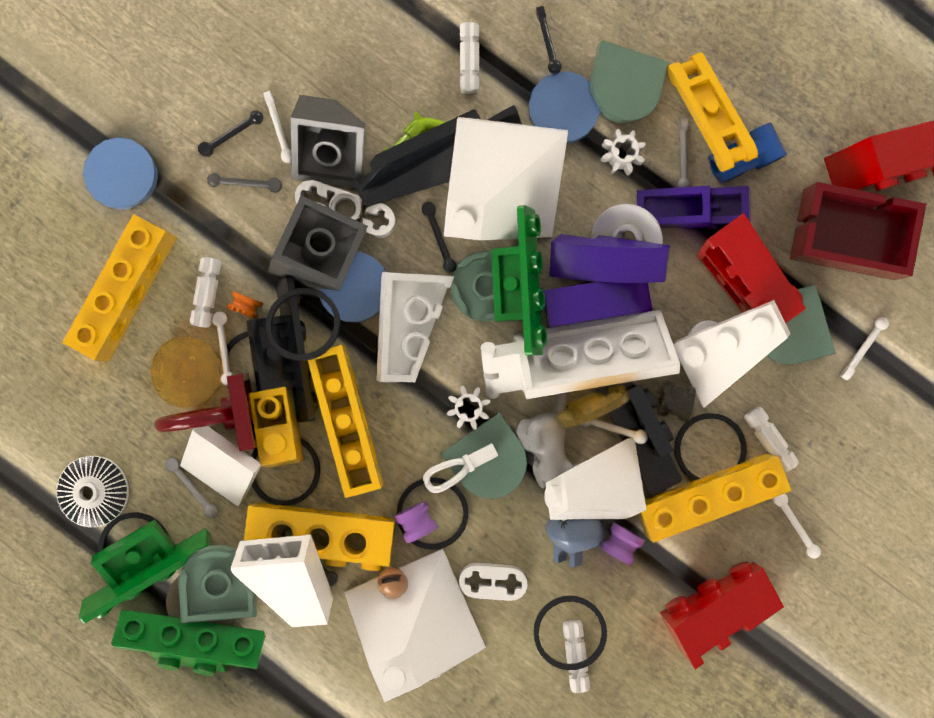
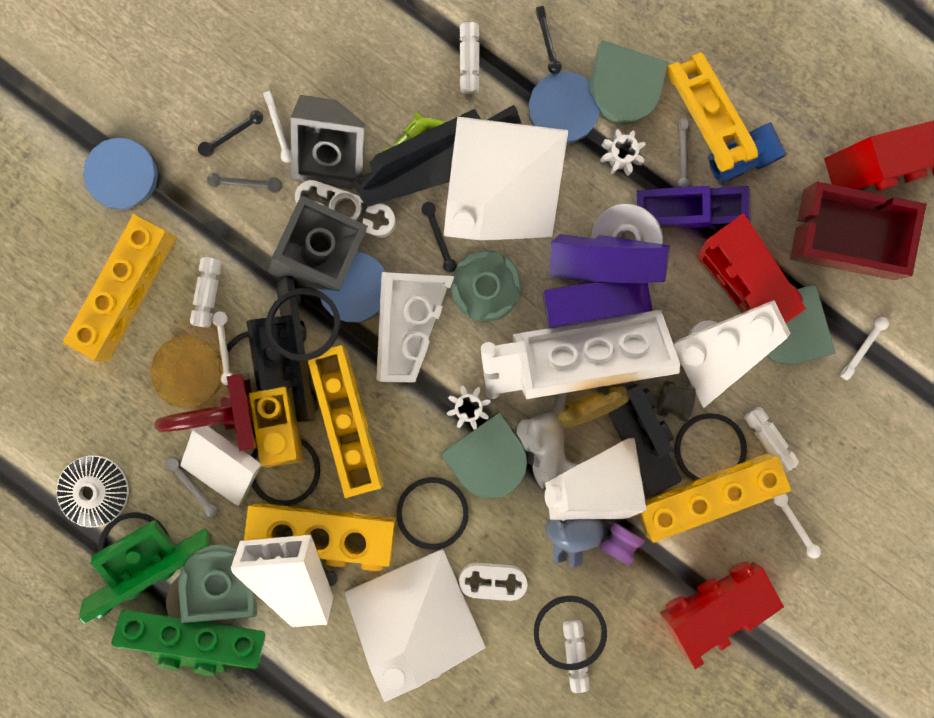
(244, 305): orange bush -> none
(392, 589): medium nougat hinge -> none
(416, 522): medium lavender wheel -> none
(469, 463): white piece -> none
(517, 282): green bracket -> none
(639, 436): white hinge -> none

